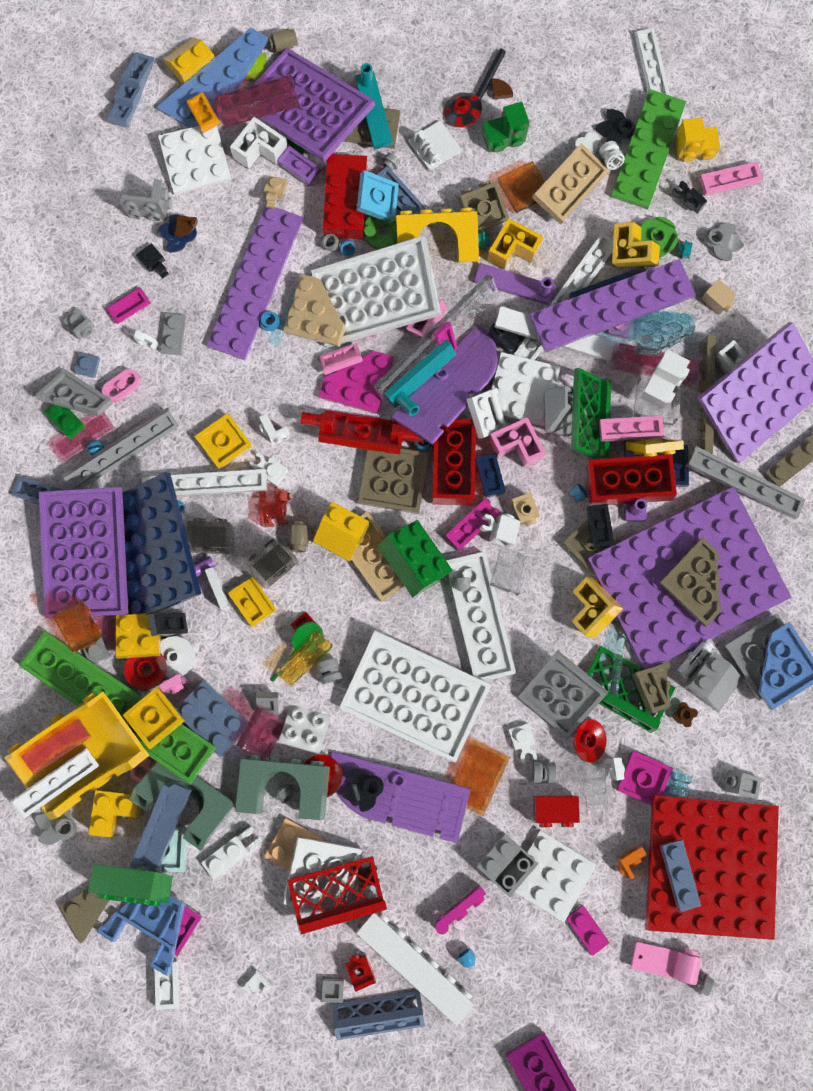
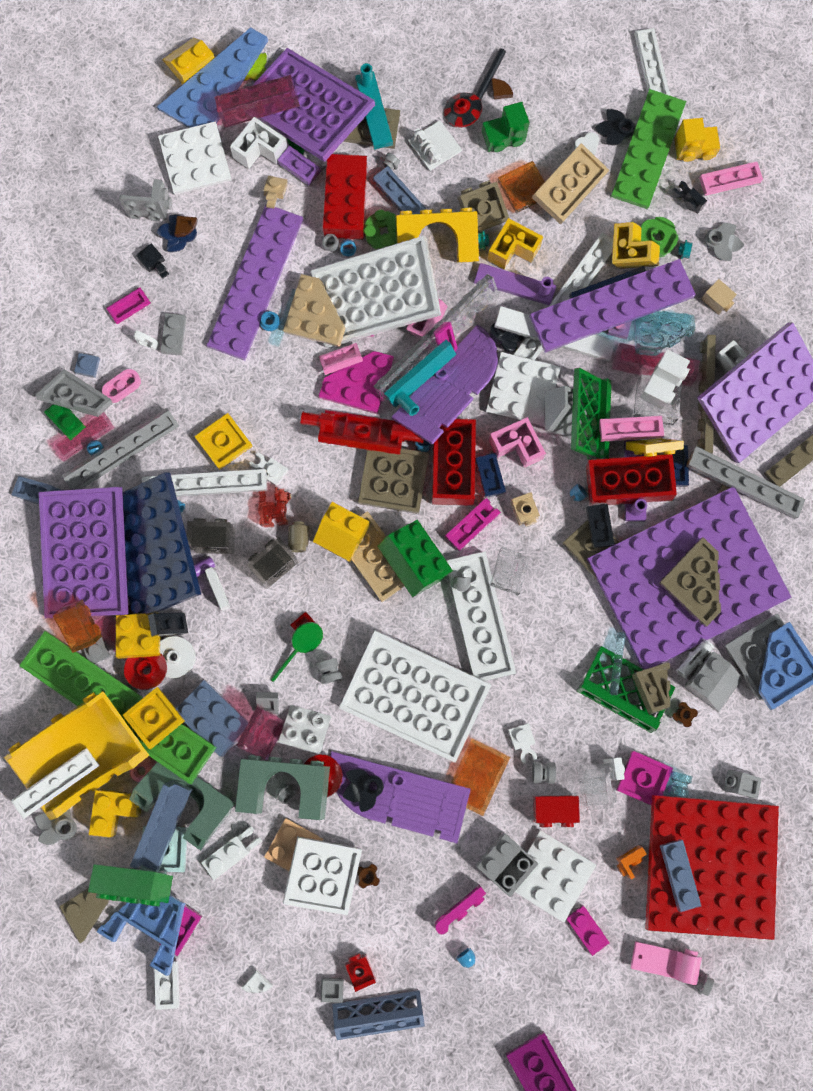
(56, 746): tile -> none
(79, 324): light grey bracket -> none
(131, 89): sand blue slope -> none
(173, 684): bright pink plate -> none
(203, 112): light orange plate -> none
(252, 601): yellow plate -> none
(268, 429): white bracket -> none
(282, 39): dark tan brick -> none
(304, 658): clear yellow plate -> none
(343, 913): red fence -> none
(377, 196): medium azure plate -> none
(415, 967): white brick -> none
(482, 413): white plate -> none
(503, 529): white brick -> none
(562, 694): light grey plate -> none
(590, 740): red dish -> none
(598, 610): yellow brick -> none
(611, 155): white wheel -> none

